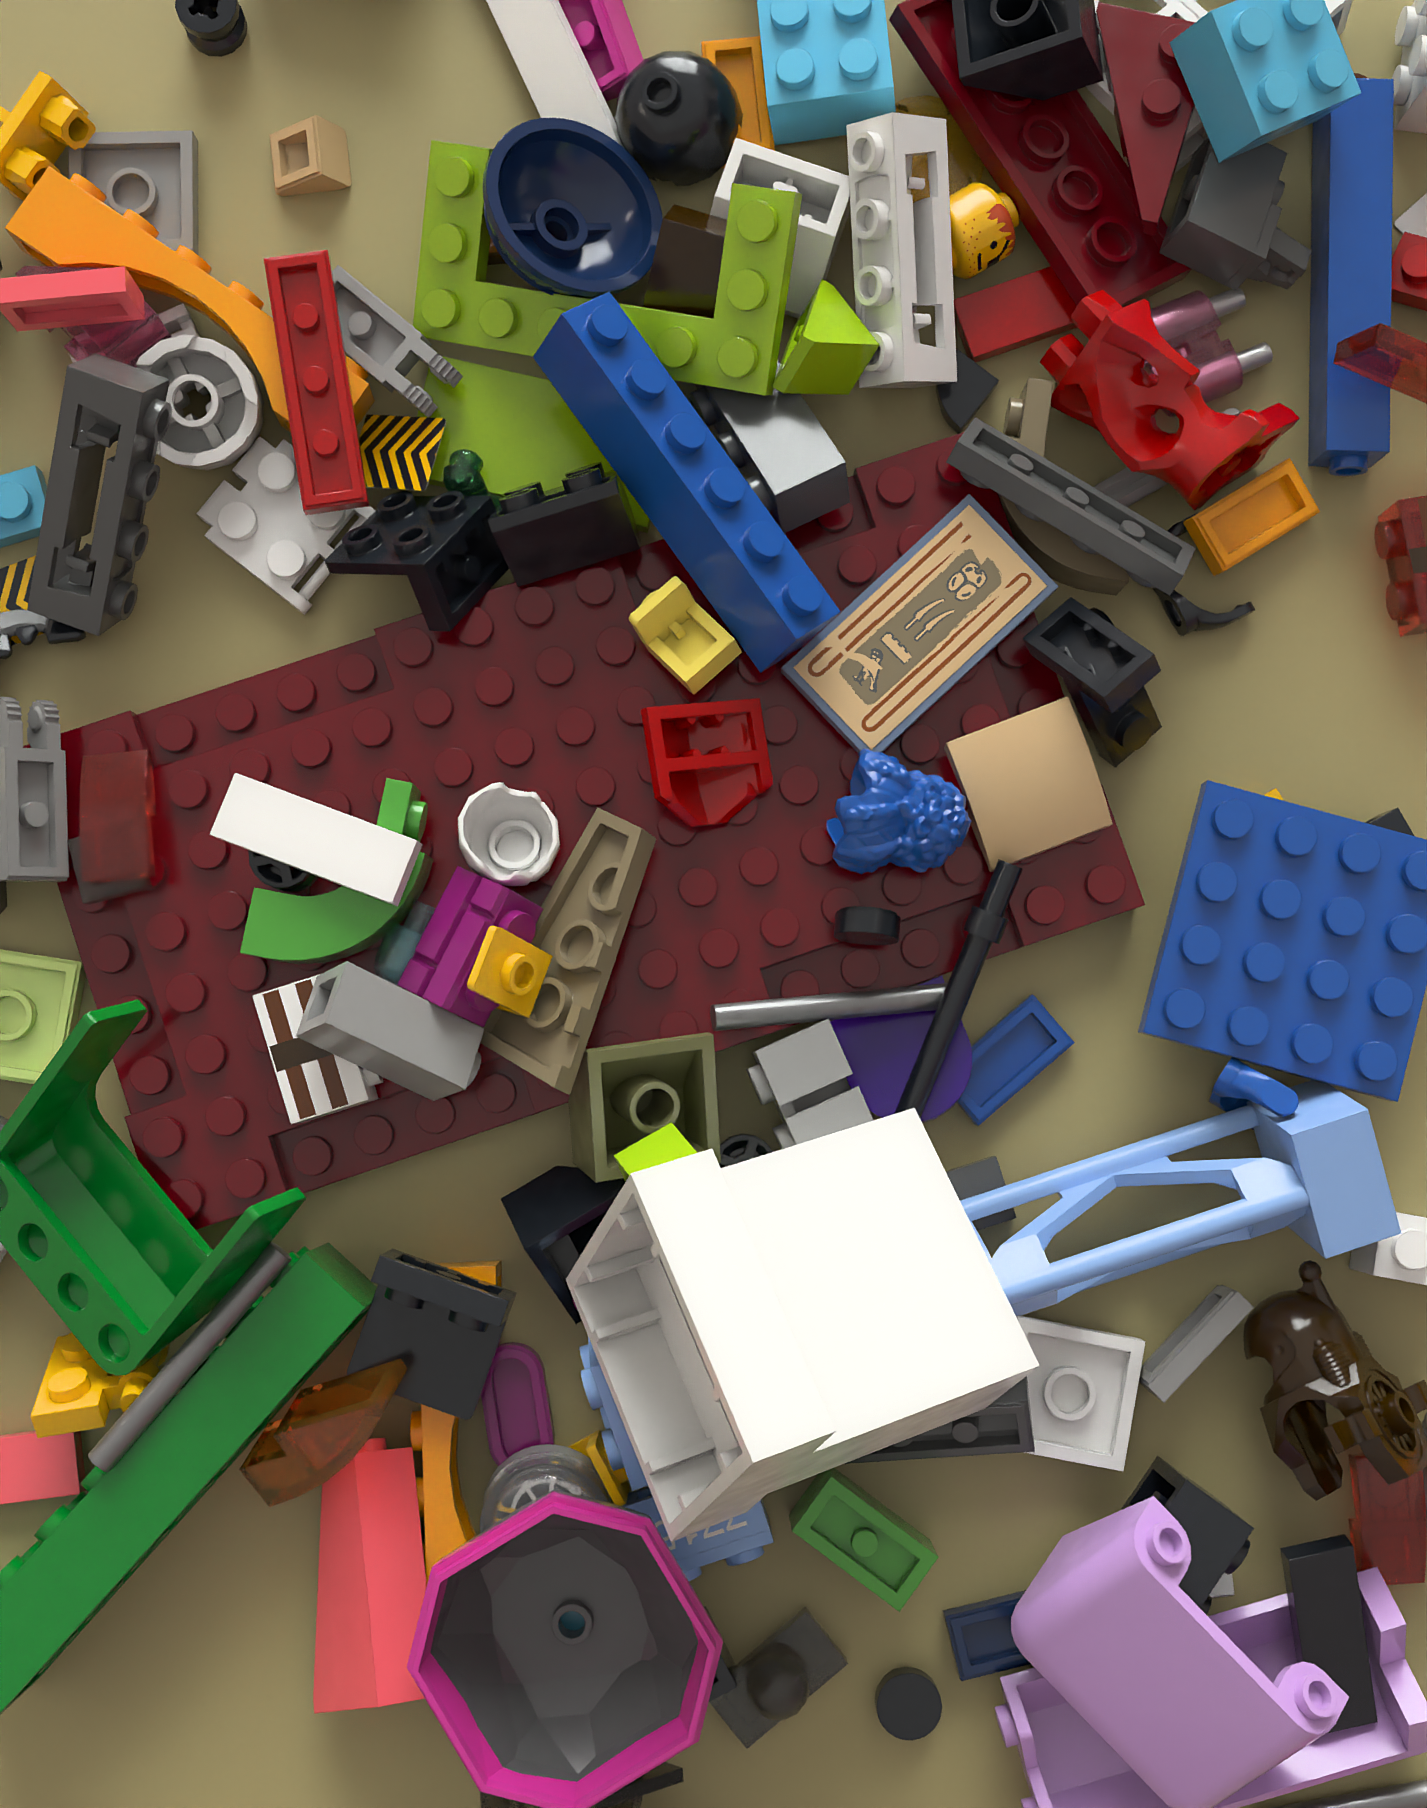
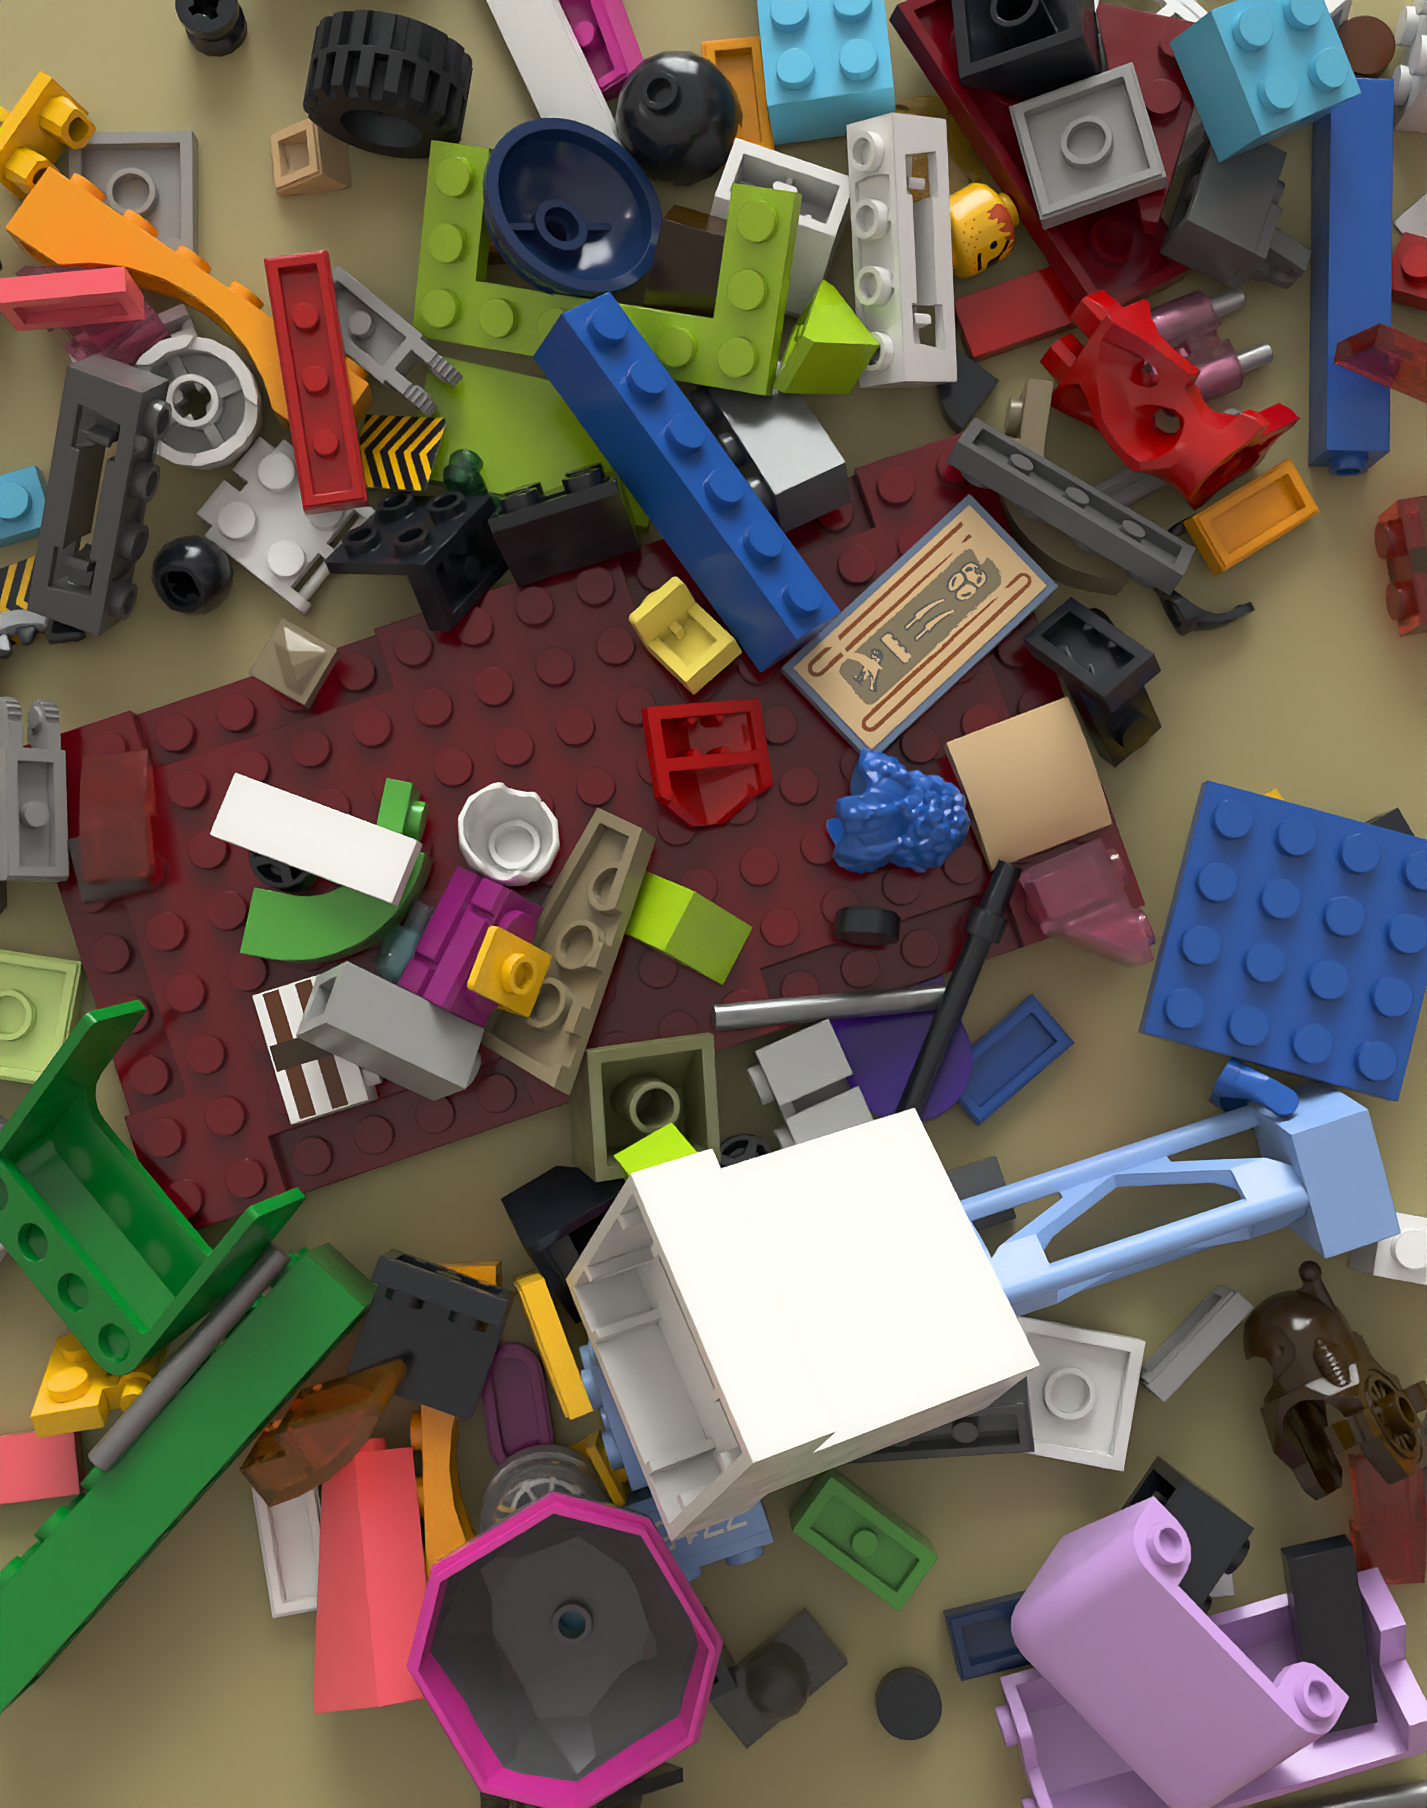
(192, 575): none -> black piece
(290, 1551): none -> white tile
(294, 663): none -> dark tan tile
(387, 83): none -> black tyre
(552, 1344): none -> yellow tile
(686, 927): none -> lime slope
(1084, 904): none -> clear pink slope
(1088, 146): none -> light grey plate
(1367, 45): none -> reddish brown tile

